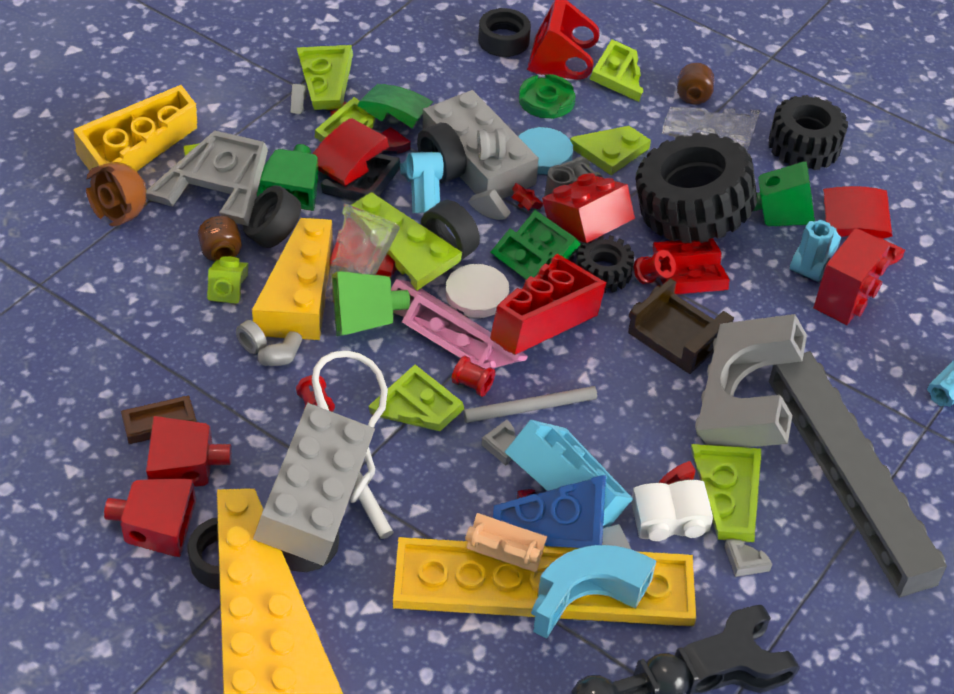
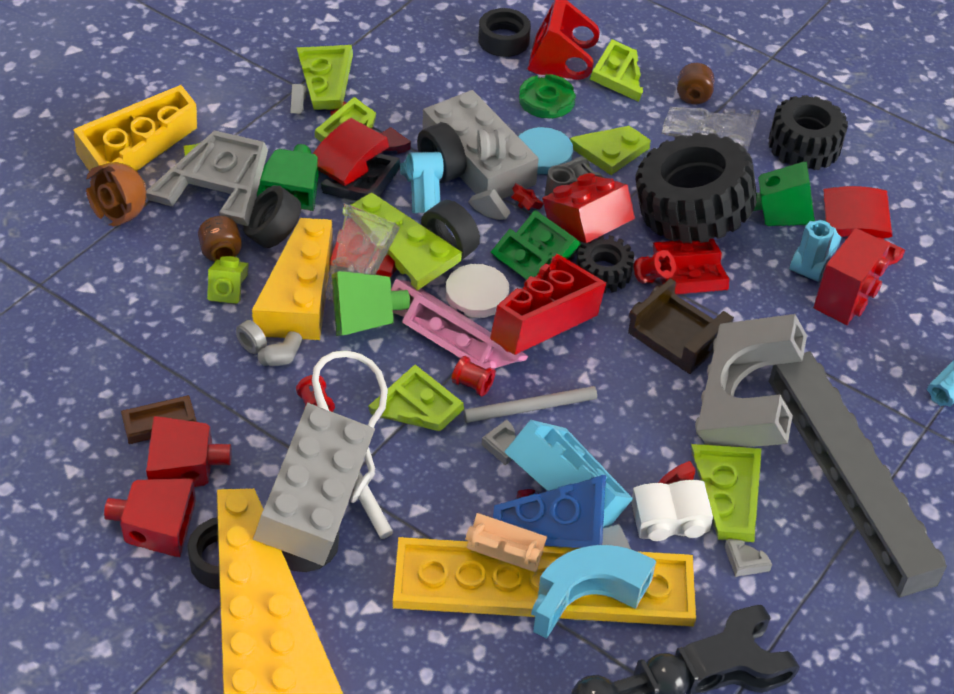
(397, 101): green slope -> none

